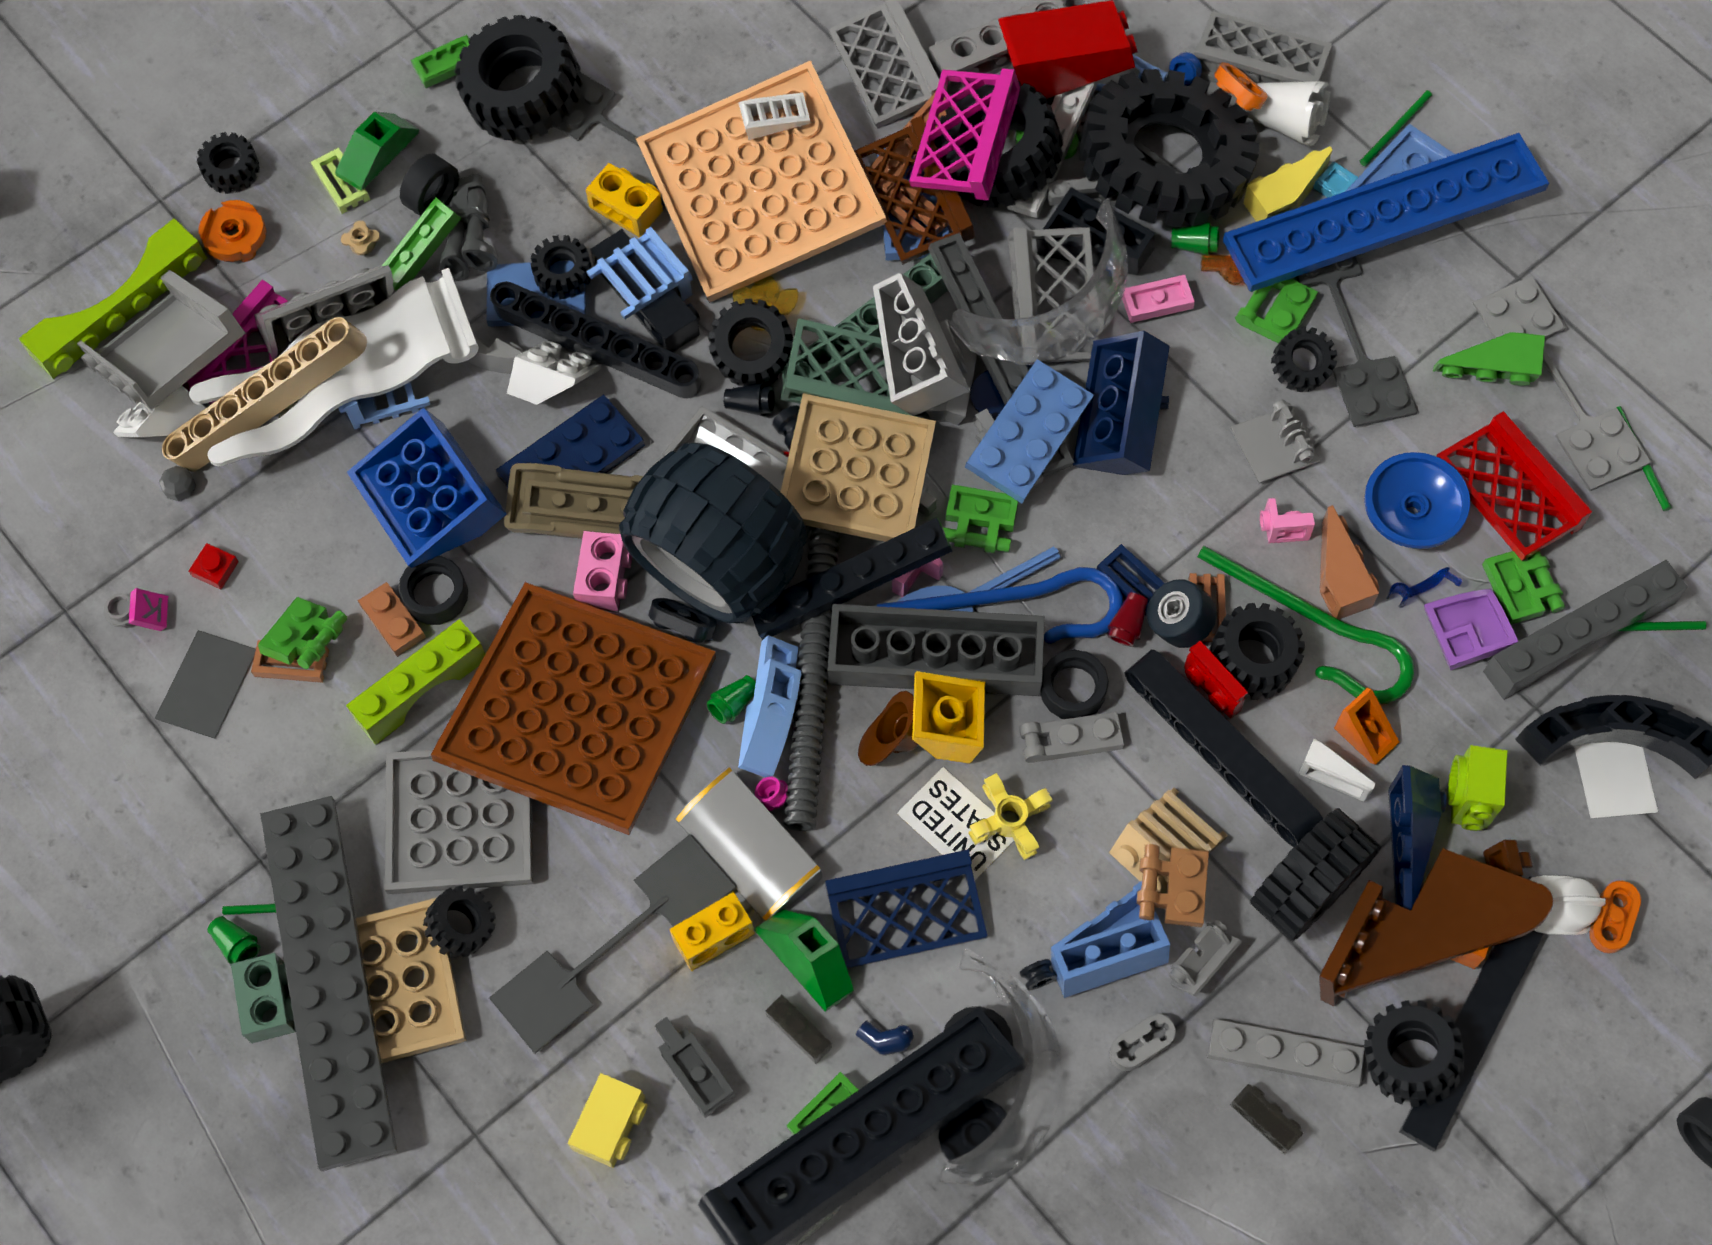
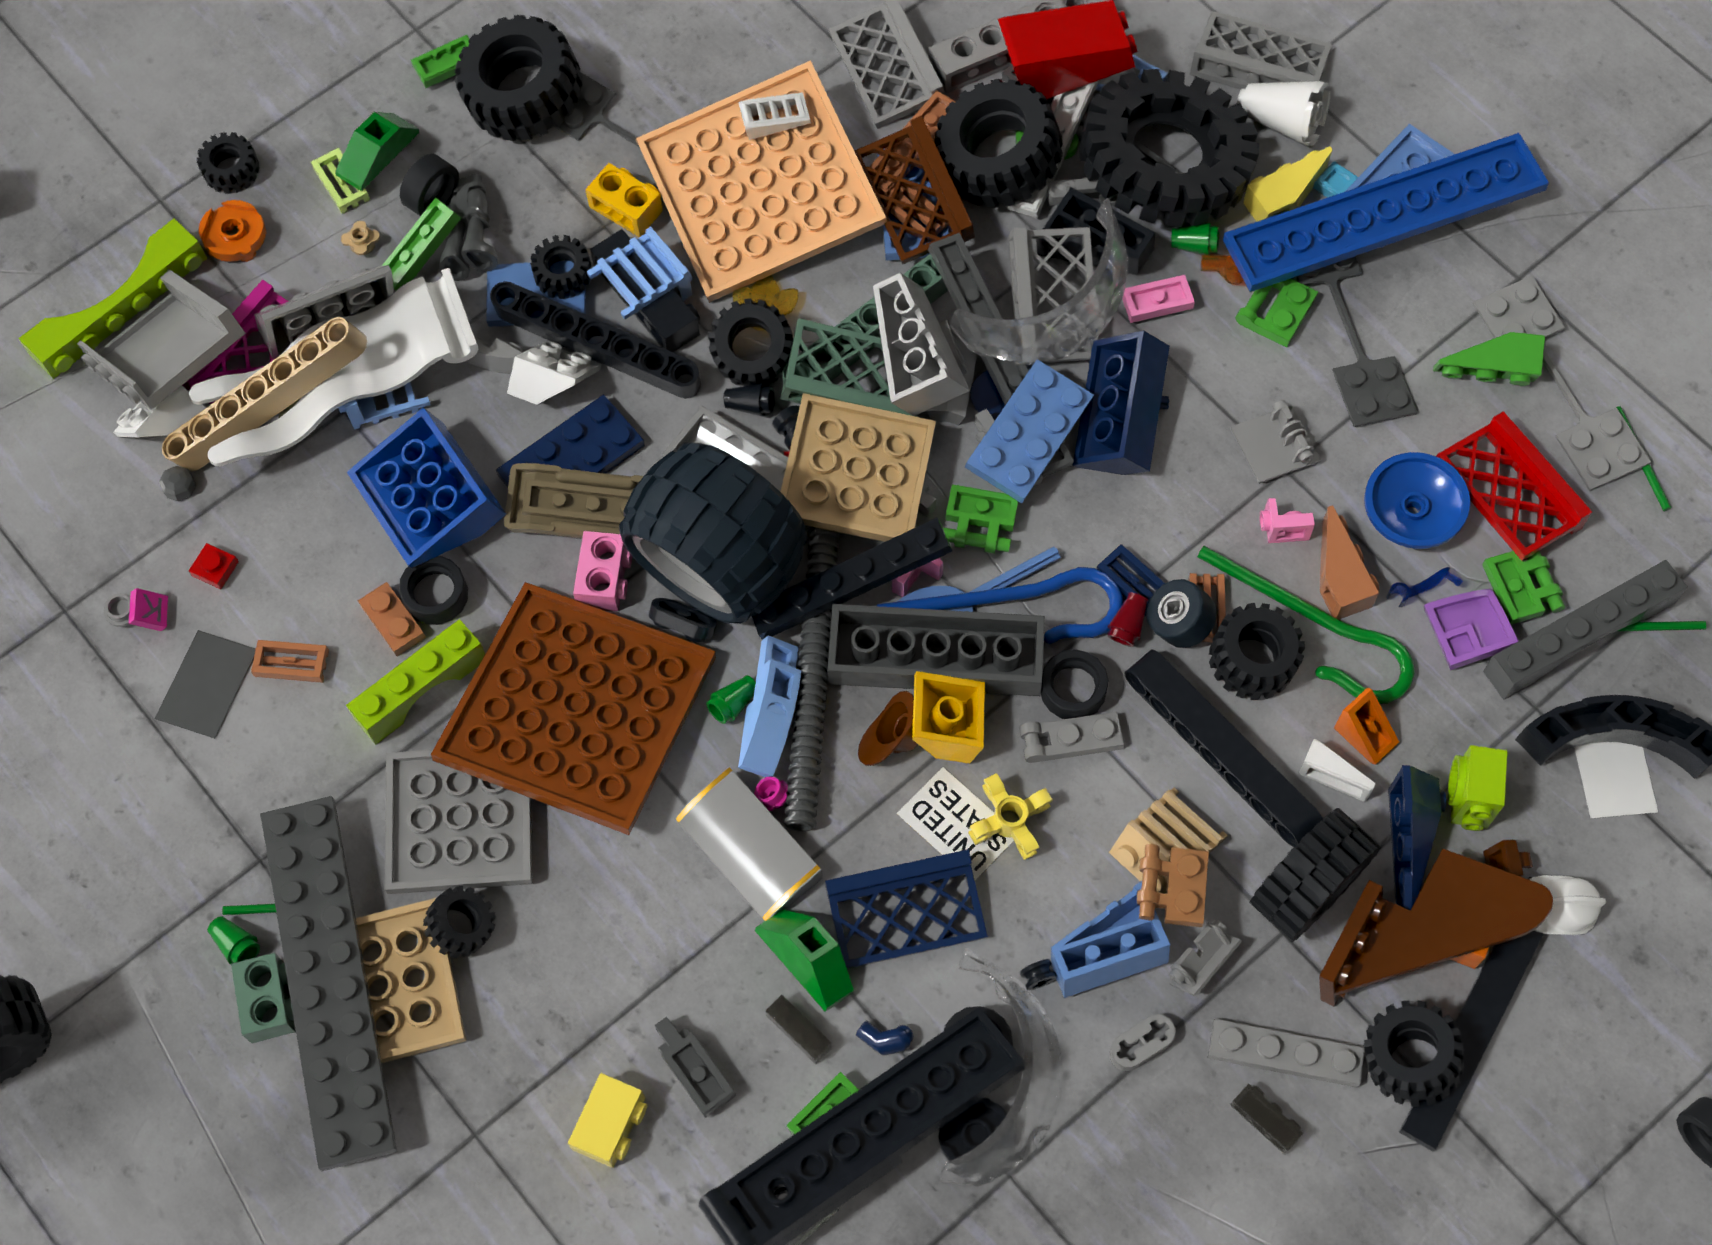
(296, 627): bright green plate -> none
(546, 997): dark grey hinge -> none
(712, 931): yellow brick -> none
(992, 130): dark pink fence -> none
(1187, 63): blue tile -> none
(1208, 672): red plate -> none
(1235, 81): orange plate -> none
(1290, 372): black tyre -> none
(1395, 128): green axle -> none
(1616, 919): orange plate -> none

